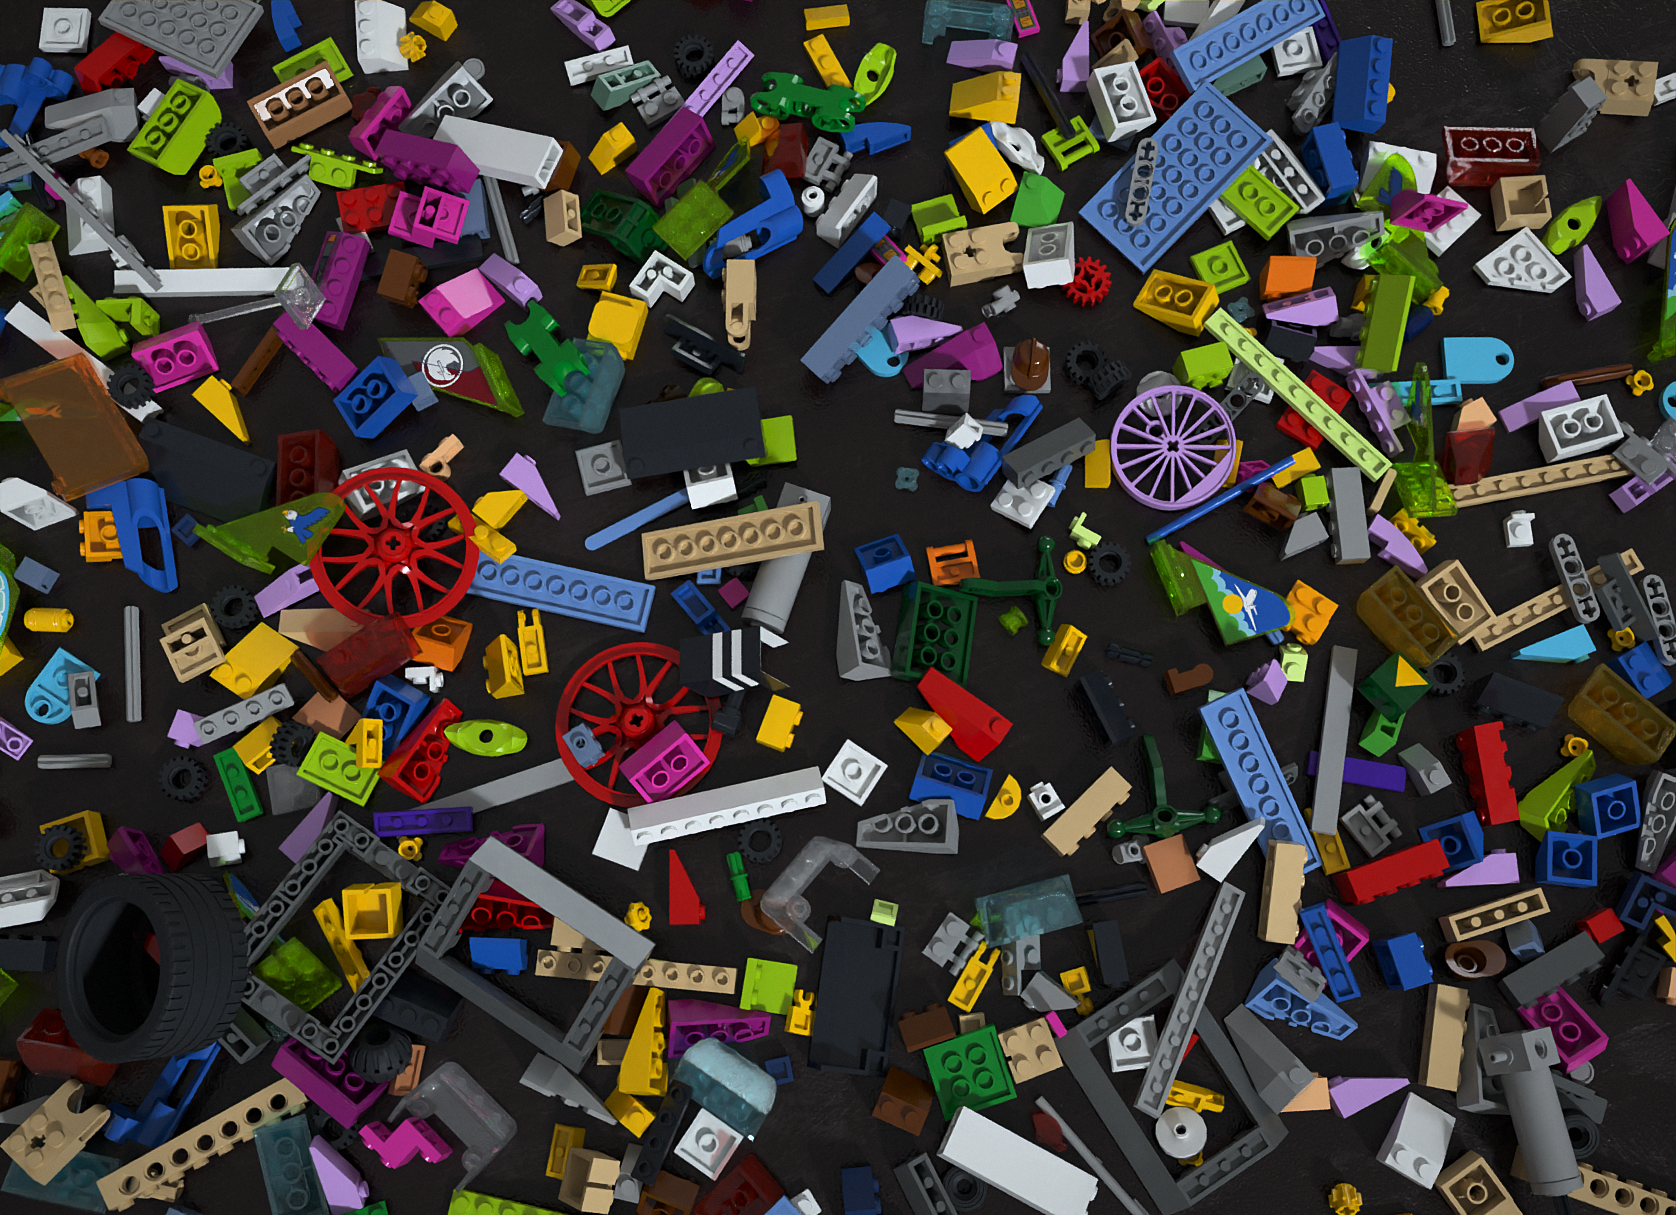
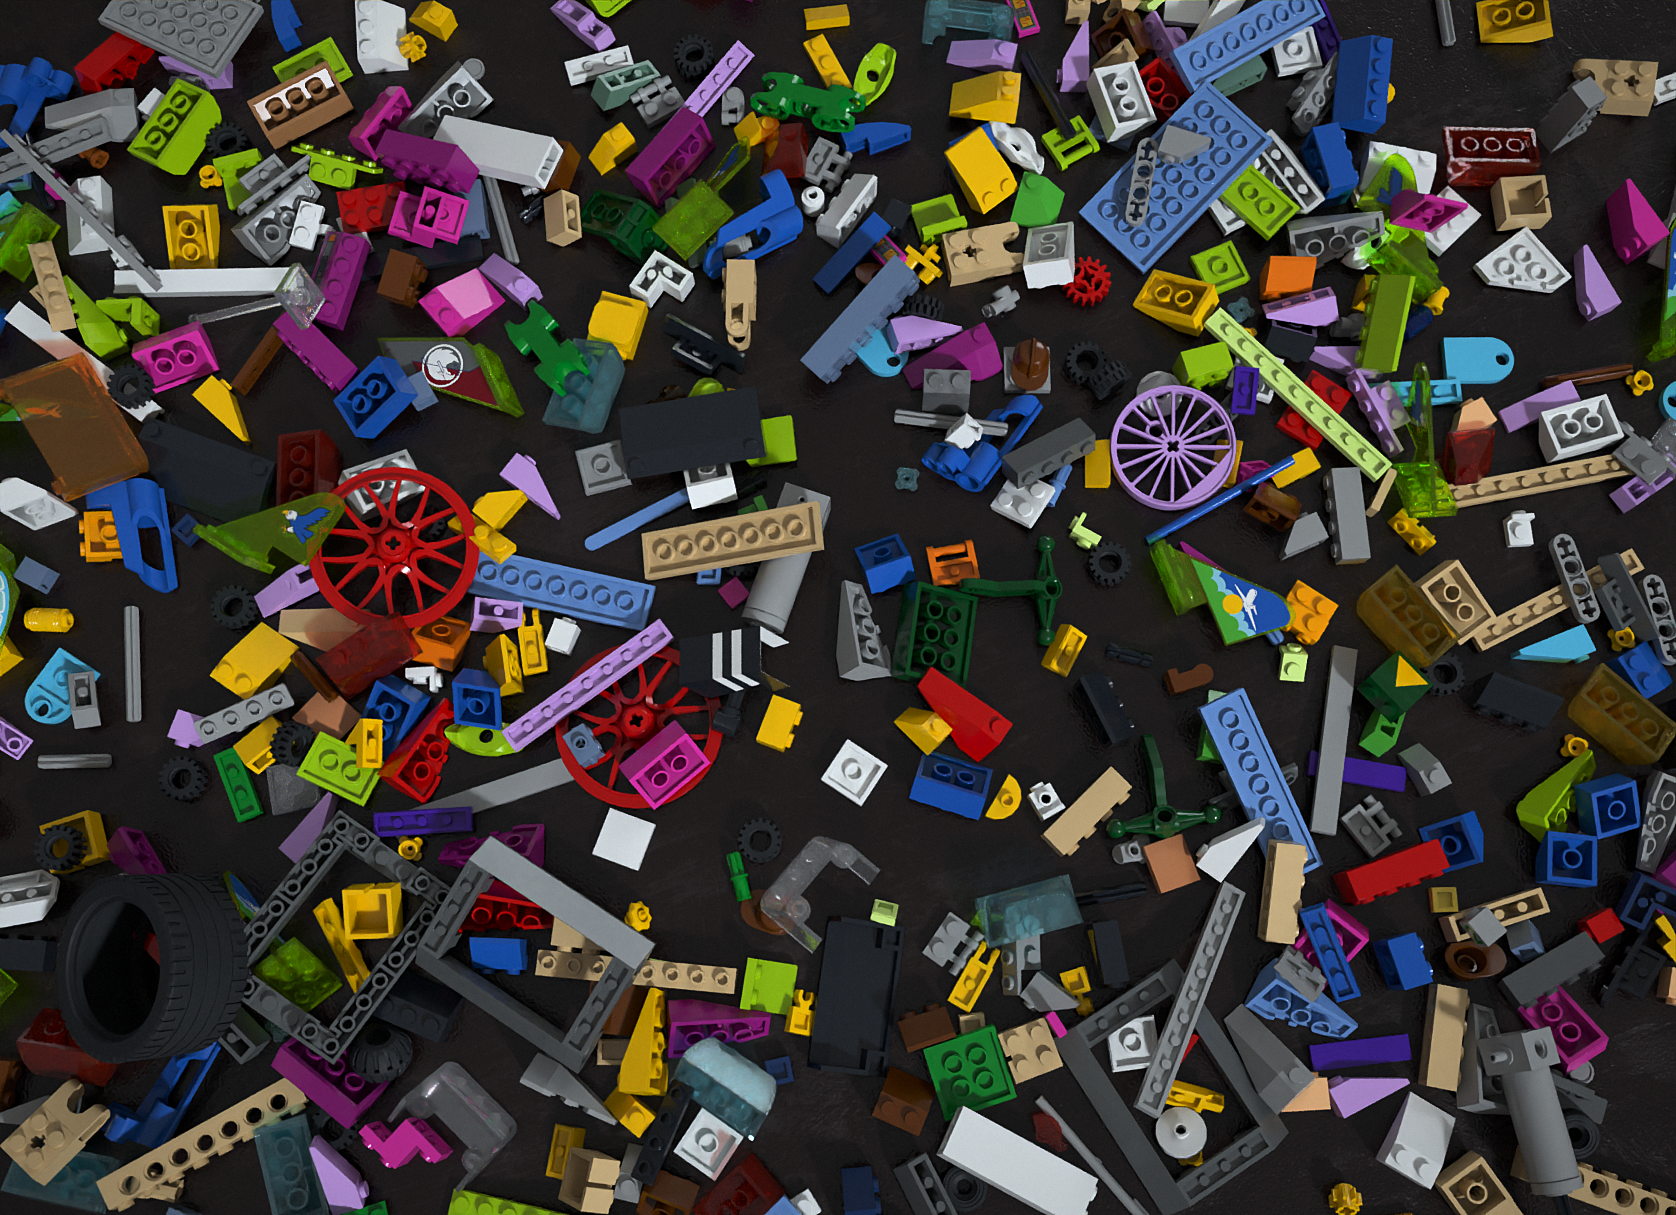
(65, 30): white plate -> none
(184, 846): red slope -> none
(193, 643): tan bracket -> none
(225, 849): white brick -> none
(308, 226): none -> white plate
(363, 102): clear red piece -> none
(408, 1080): nougat plate -> none
(441, 456): light nougat plate -> none
(477, 700): none -> blue slope
(495, 615): none -> lavender slope
(563, 636): none -> white brick
(587, 685): none -> lavender plate
(598, 277): yellow slope -> none
(684, 901): red slope -> none
(699, 609): blue slope -> none
(726, 806): white brick -> none
(918, 828): light grey wedge -> none
(1013, 620): clear neon green wheel -> none
(1075, 561): yellow plate -> none
(1181, 145): none -> light grey slope
(1244, 390): none -> dark purple plate
(1267, 682): lavender slope -> none
(1312, 492): lime brick -> none
(1329, 848): yellow hinge -> none
(1359, 1052): none -> dark purple tile
(1395, 547): lavender slope -> none
(1443, 899): none -> light yellow tile
(1482, 926): none -> light grey brick
(1488, 773): red wedge -> none
(1494, 870): lavender slope -> none
(1559, 235): lime piece -> none

